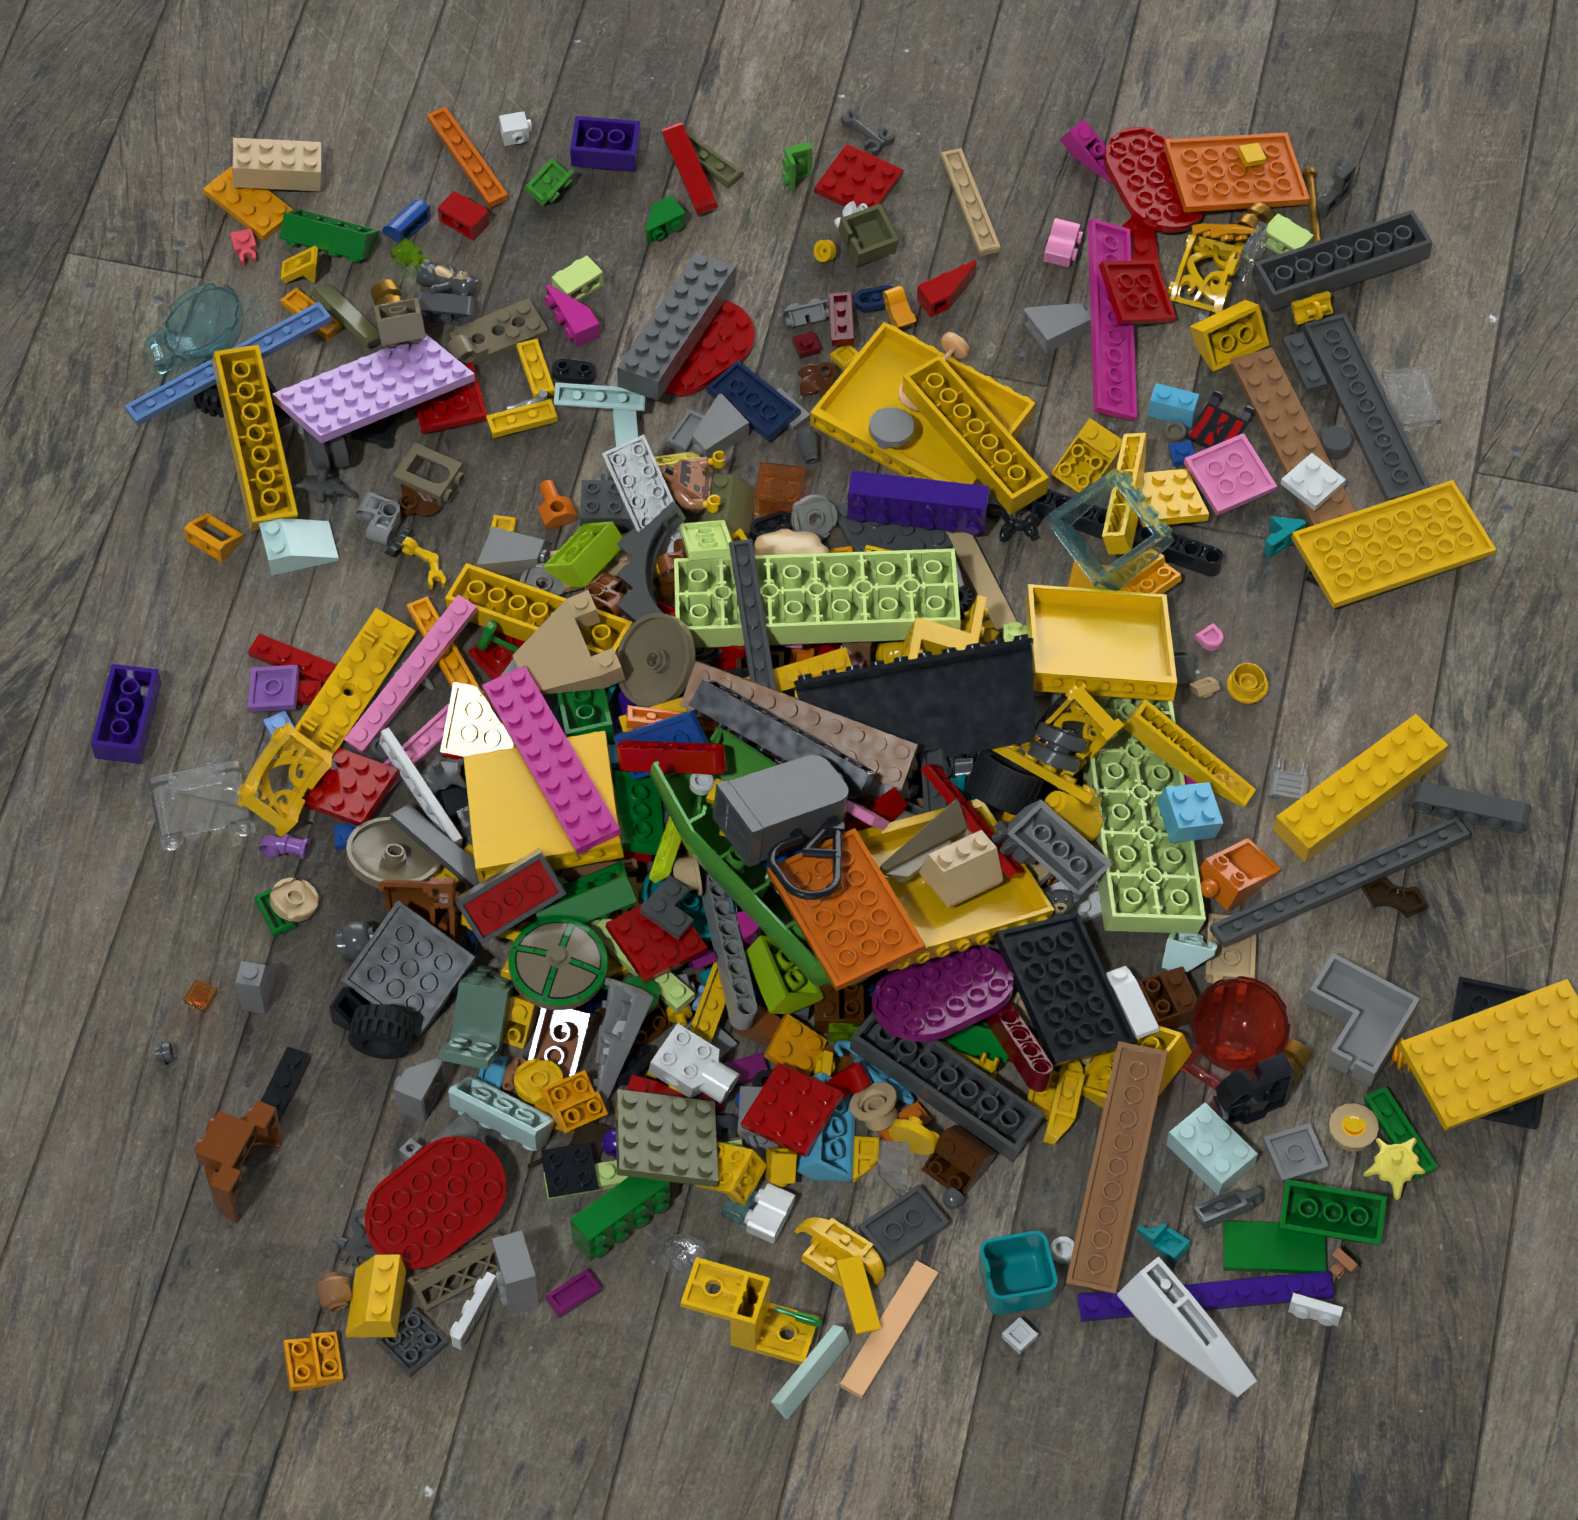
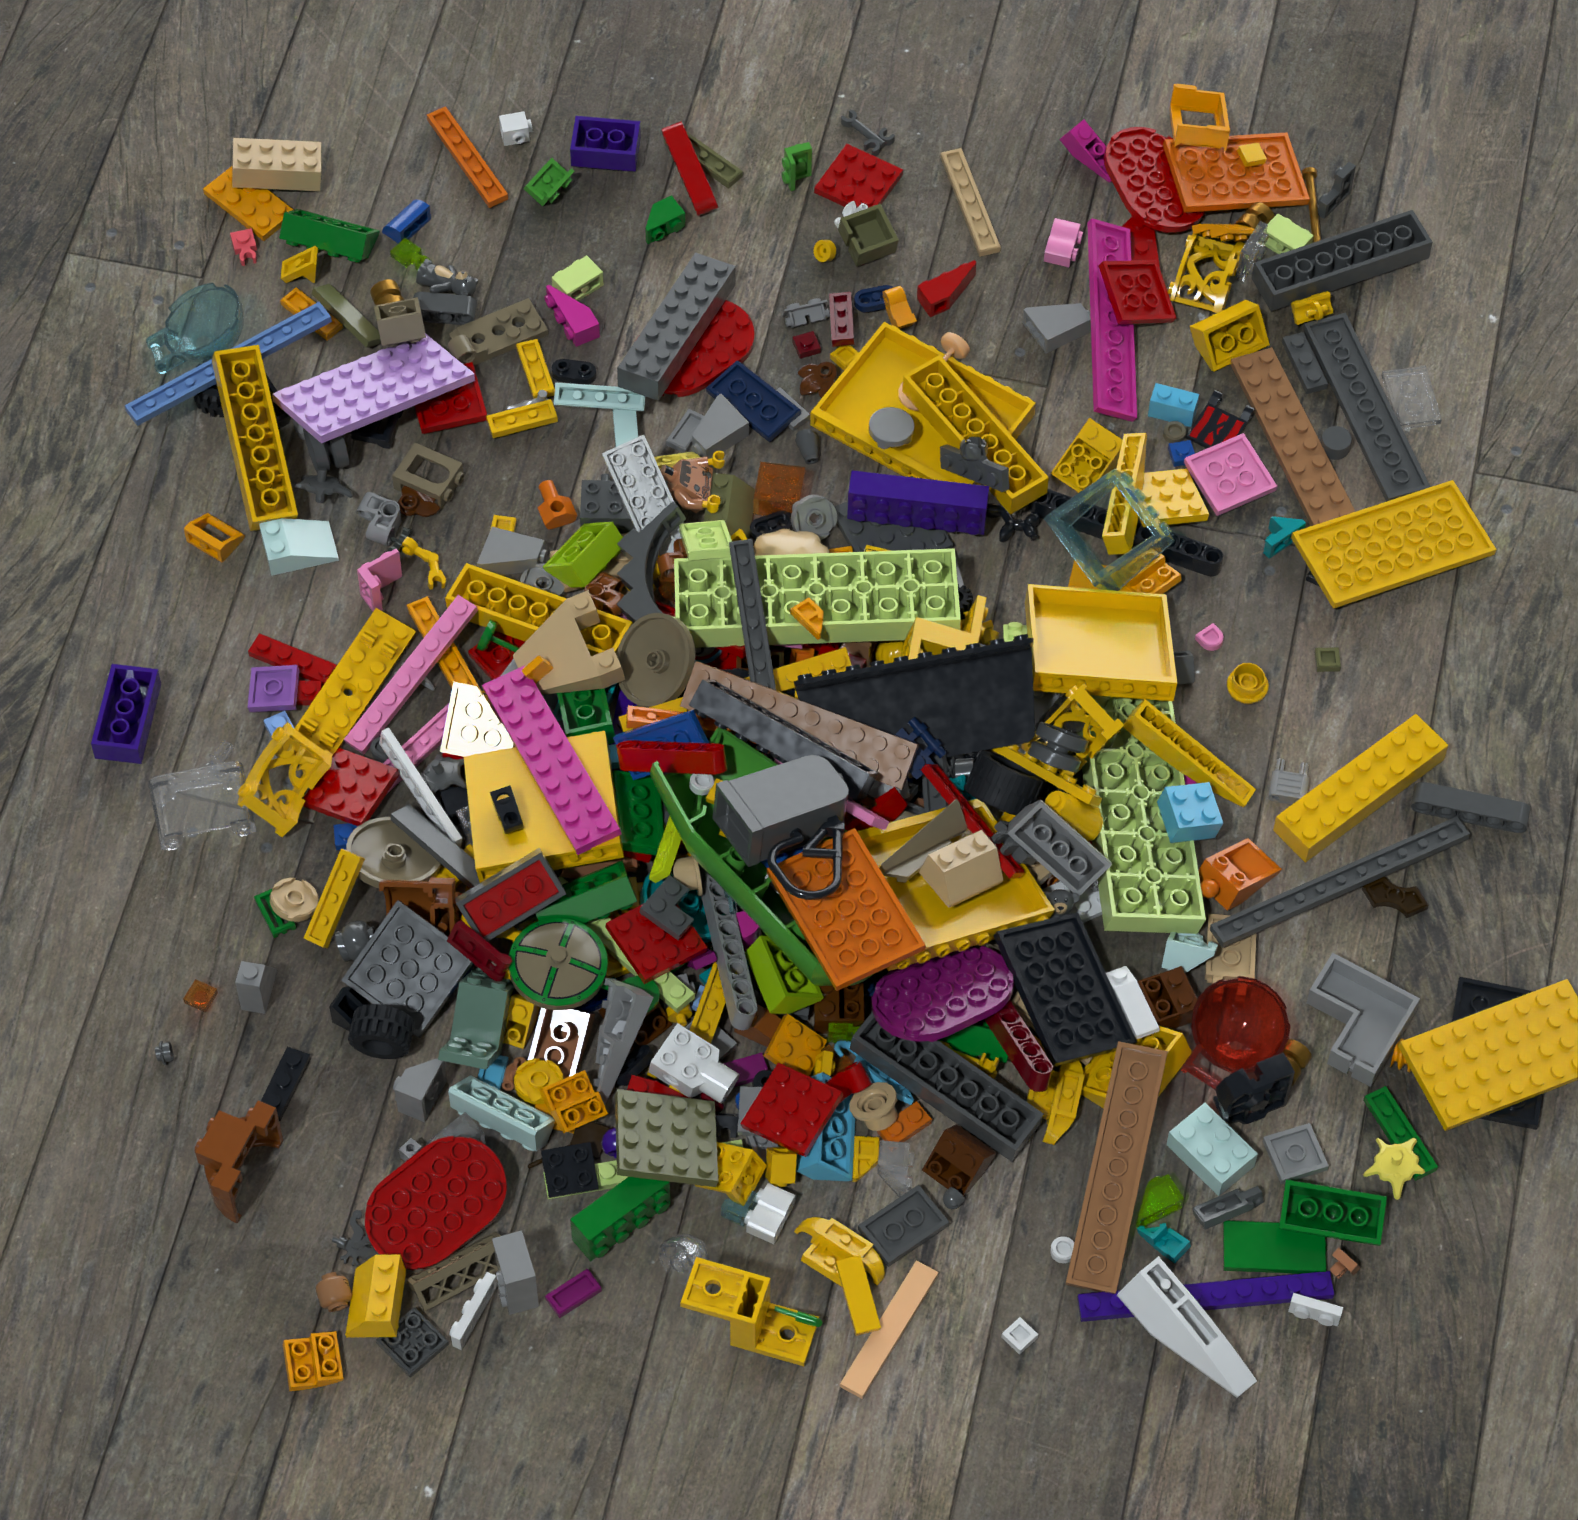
(273, 846): medium lavender connector -> none
(334, 898): none -> yellow plate
(376, 575): none -> bright pink bracket
(463, 215): red brick -> none
(479, 951): none -> dark red plate
(507, 809): none -> black leg
(537, 669): none -> light orange tile
(809, 616): none -> light orange tile
(811, 1371): light aqua slope -> none
(911, 1131): yellow tile -> none
(921, 757): none -> dark blue plate
(973, 464): none -> dark grey plate
(981, 578): tan tile -> none
(1017, 1272): teal piece -> none
(1159, 1200): none -> clear neon green slope
(1190, 99): none -> light orange piece
(1204, 687): tan plate -> none
(1313, 481): white plate -> none
(1327, 659): none -> olive tile
(1353, 1127): tan tile -> none

